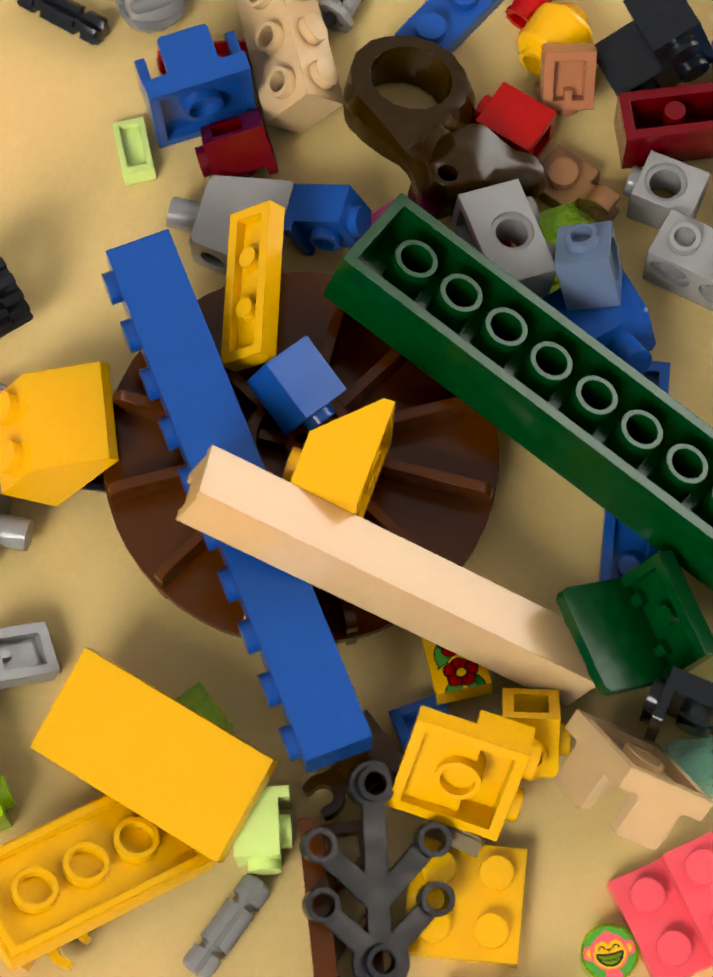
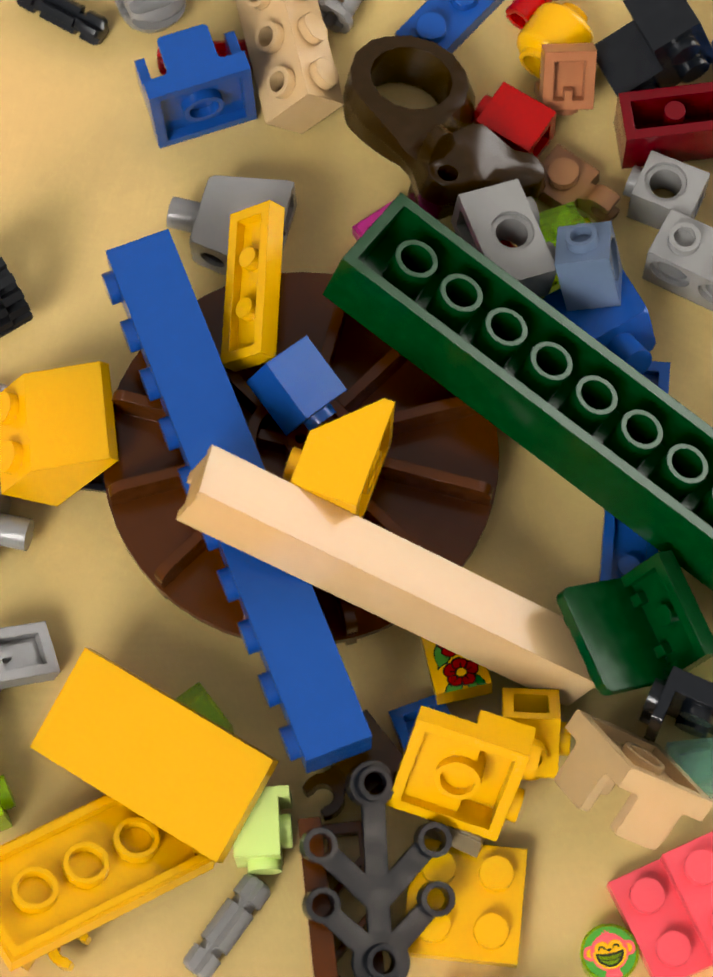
(134, 151): yellowish green piece -> none
(236, 147): dark red brick -> none
(325, 217): blue brick -> none

